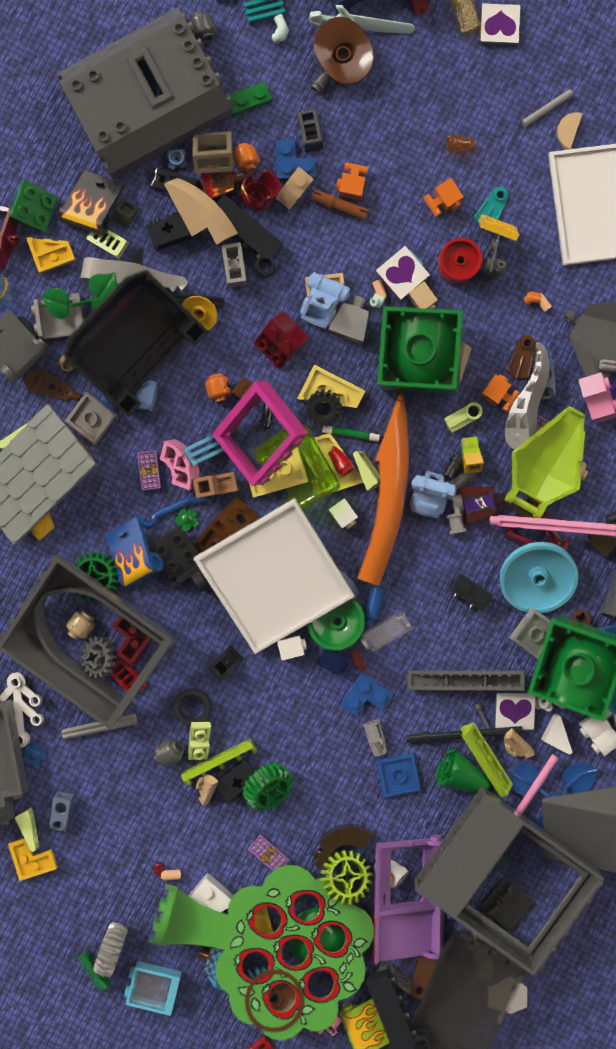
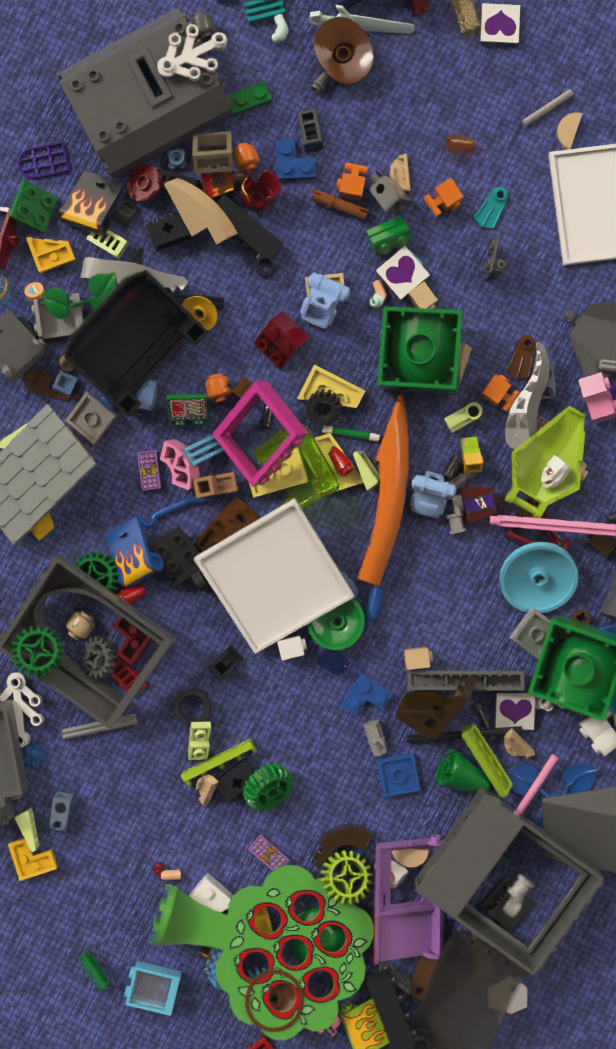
(34, 291): none -> light orange tile
(34, 660): none -> green gear
(51, 164): none -> dark purple window
(64, 383): none -> medium blue tile
(110, 949): light grey gear -> none
(132, 594): none -> red cone
(144, 183): none -> dark red tile
(168, 752): dark grey head -> none
(186, 519): green plant -> none
(188, 409): none -> slope
(190, 55): none -> white plant
(234, 265): light grey brick -> none
(294, 188): tan plate -> none
(343, 514): white brick -> none
(351, 321): light grey torso -> none
(358, 659): clear red tile -> none
(386, 631): clear window -> none
(388, 236): none -> green brick
(389, 194): none -> dark grey torso
(400, 172): none -> tan tile
(411, 857): none -> tan tile
(417, 658): none -> tan brick
(421, 715): none -> dark brown bracket
(463, 250): red wheel -> none
(469, 591): black brick -> none
(498, 227): yellow tile -> none
(517, 891): none -> light grey connector
(535, 297): arm -> none
(554, 473): none -> white rock
(556, 734): white slope -> none

